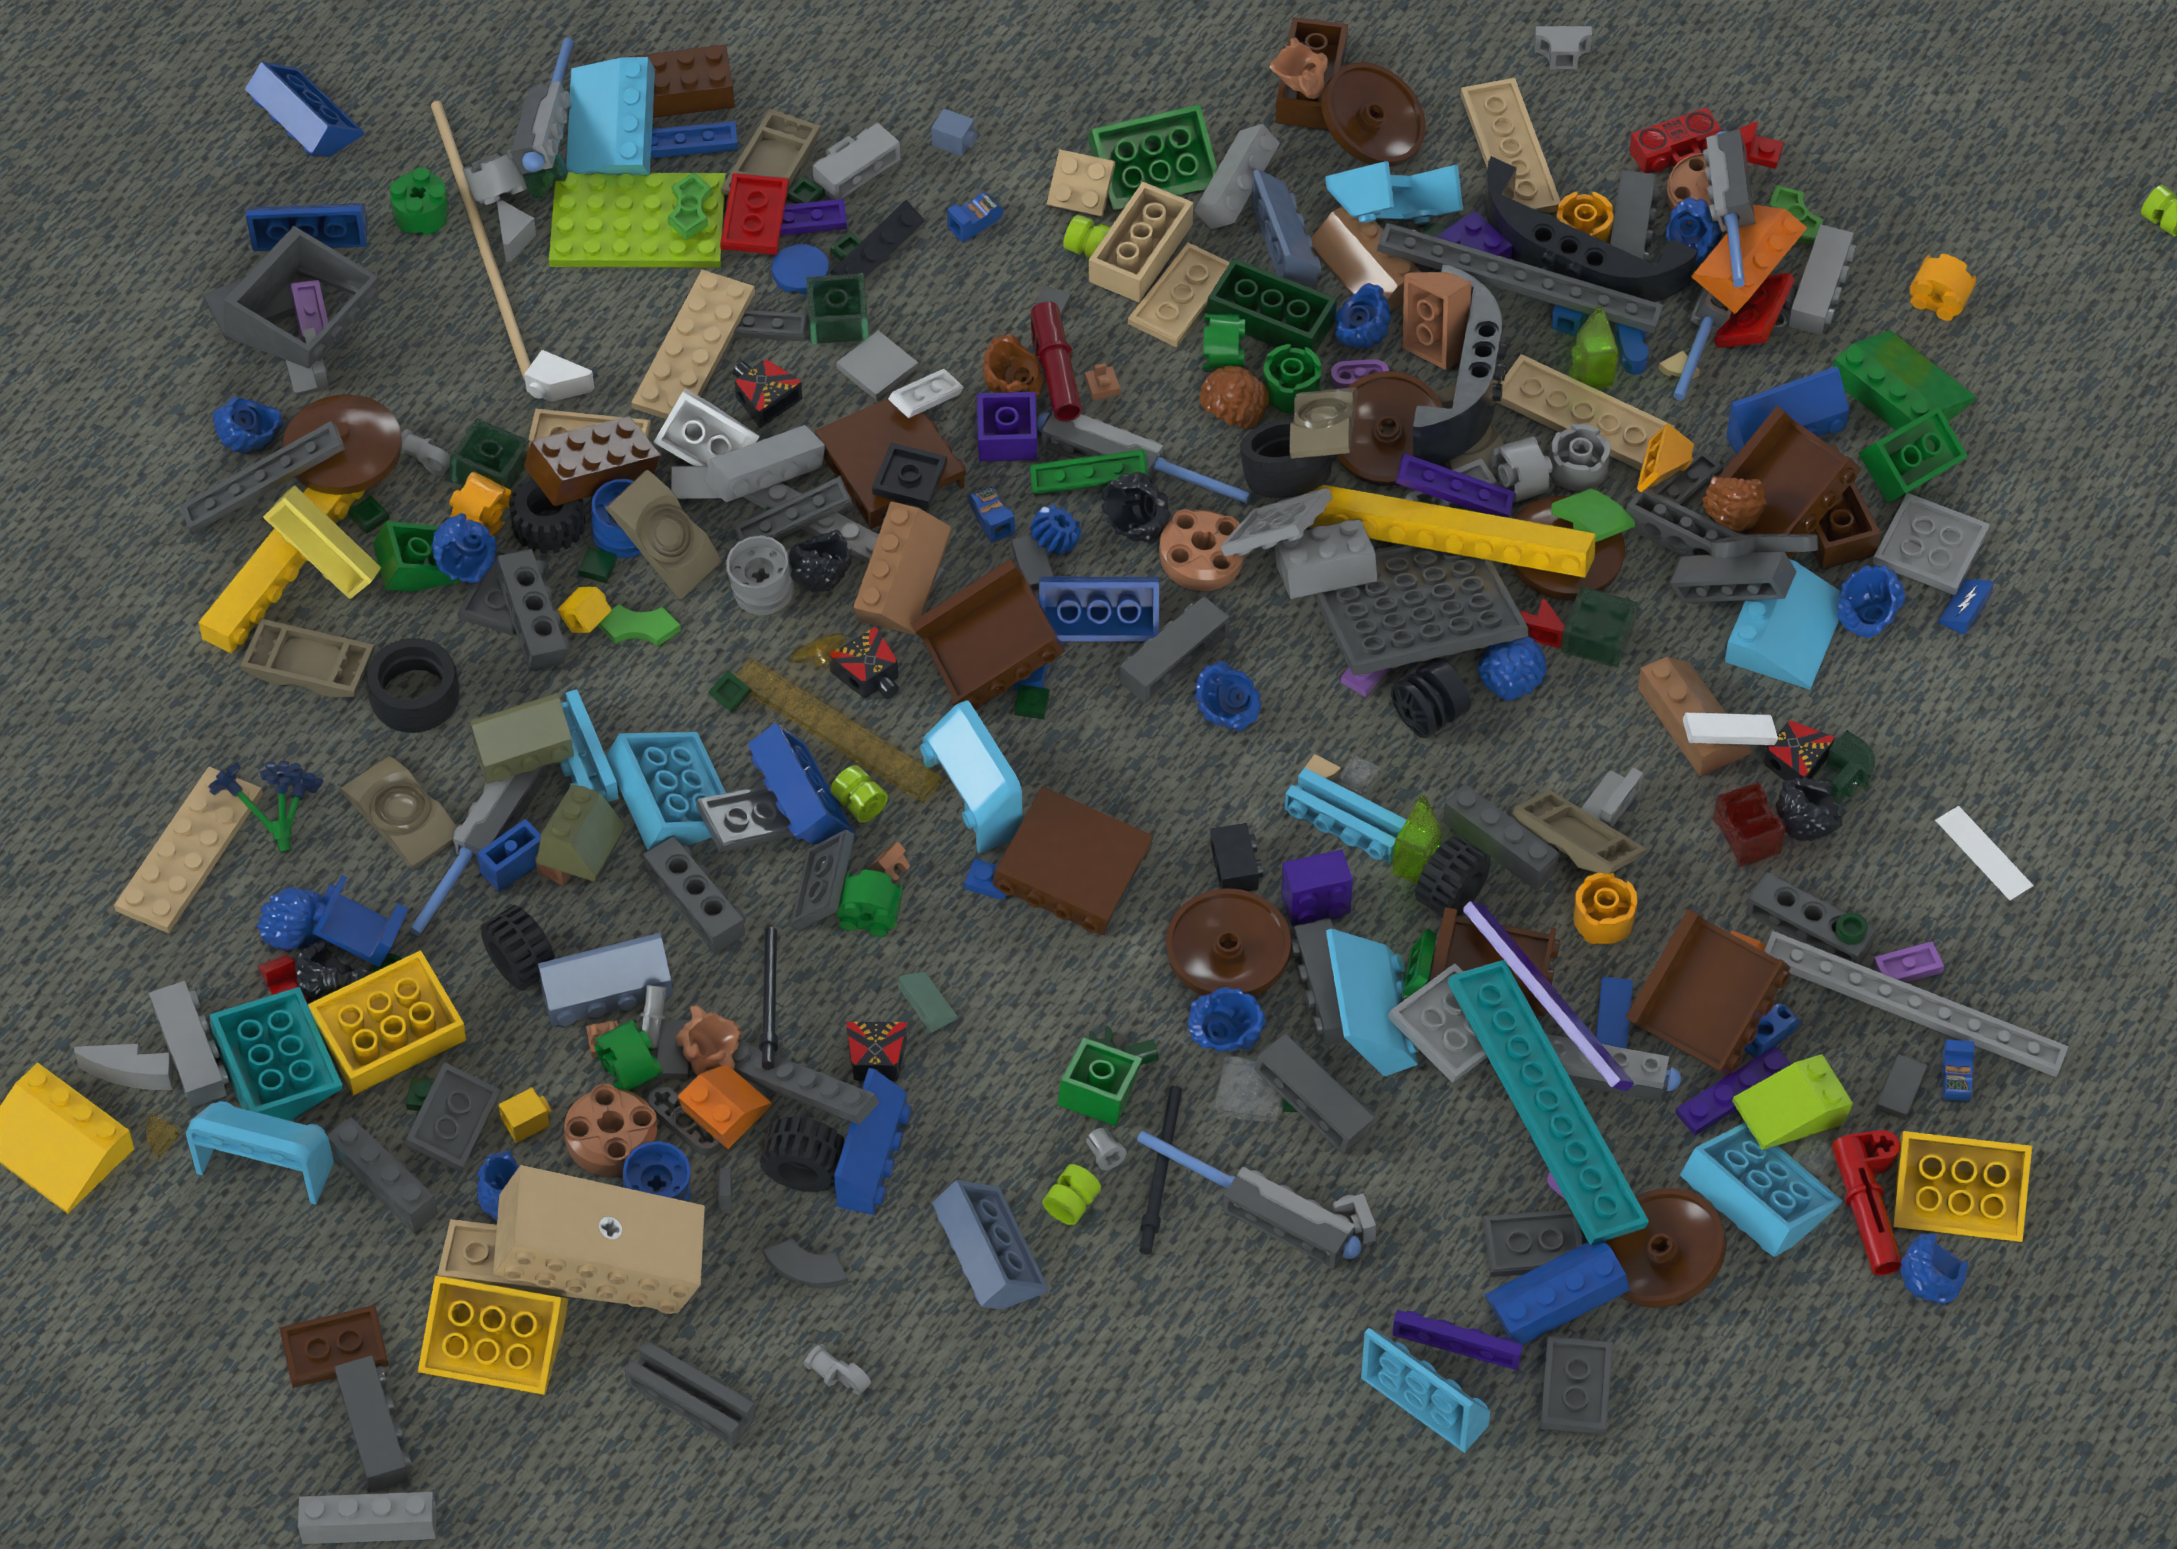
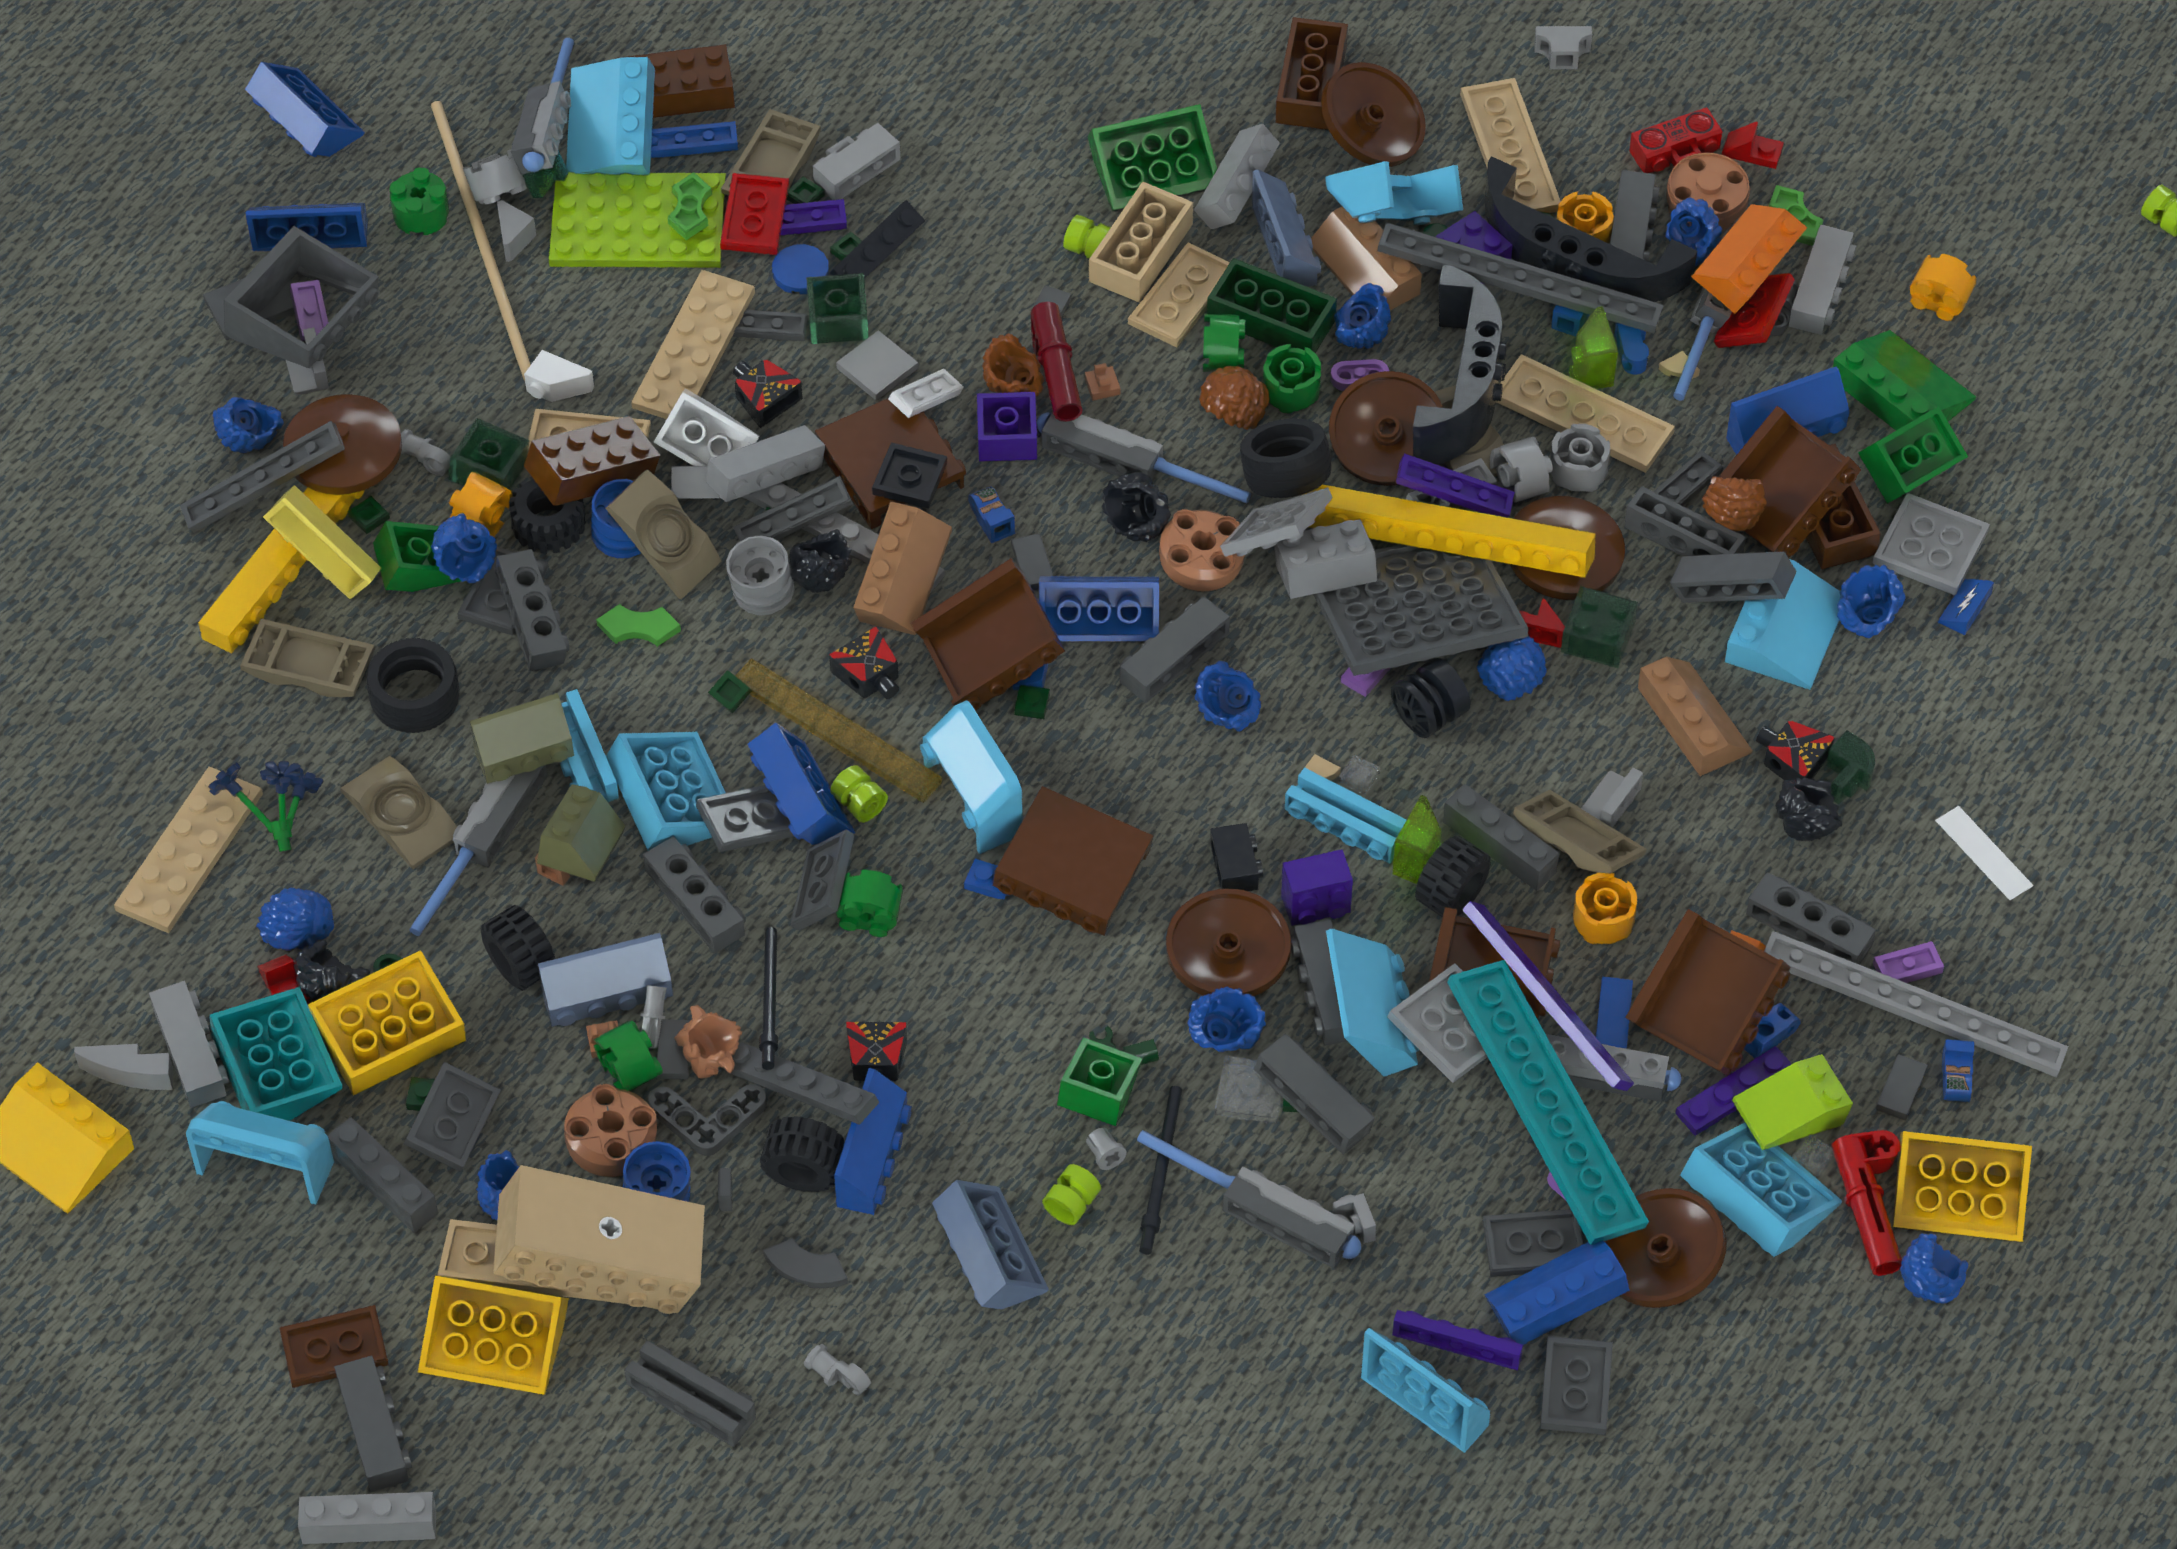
(160, 1135): clear yellow tile -> none
(356, 926): blue panel -> none
(510, 855): blue brick -> none
(525, 1114): yellow brick -> none
(584, 609): yellow brick -> none
(597, 565): dark green tile -> none
(723, 1104): orange slope -> none
(818, 650): clear yellow dish -> none
(889, 858): nougat tile -> none
(926, 1000): sand green slope -> none
(953, 132): sand blue brick -> none
(973, 216): blue leg -> none
(1055, 530): blue gear -> none
(1081, 183): tan plate -> none
(1085, 471): green tile -> none
(1301, 68): nougat hair -> none
(1323, 422): dark tan slope -> none
(1419, 963): green tile -> none
(1436, 316): nougat slope -> none
(1593, 513): bright green slope -> none
(1664, 457): light orange slope -> none
(1730, 191): piece -> none
(1730, 728): white tile -> none
(1749, 824): clear red piece -> none
(1750, 543): dark grey beam -> none
(1851, 928): dark green tile -> none

